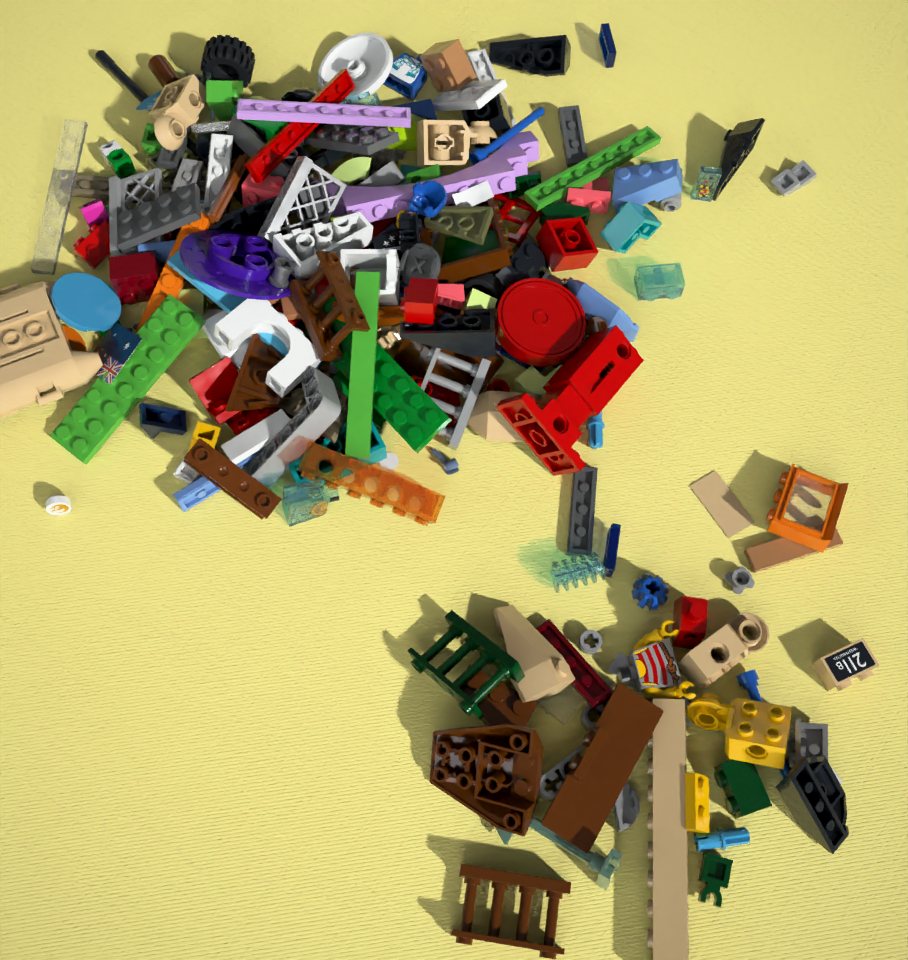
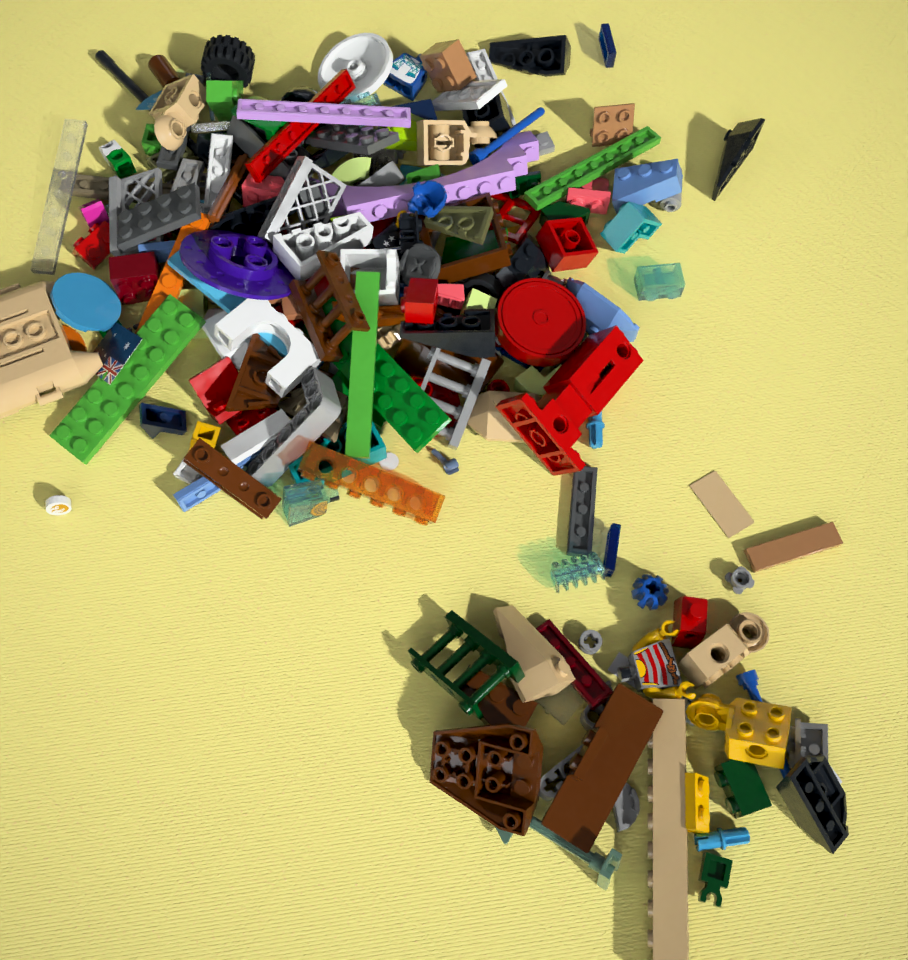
(281, 272): flat silver bush -> none
(473, 195): white sticker -> none
(527, 886): reddish brown fence -> none
(545, 143): none -> light grey plate
(572, 135): dark grey hinge -> none
(595, 325): reddish brown plate -> none
(612, 124): none -> medium nougat hinge
(706, 183): clear light blue tile -> none
(793, 179): light grey slope -> none
(806, 508): orange window -> none
(846, 664): brick -> none

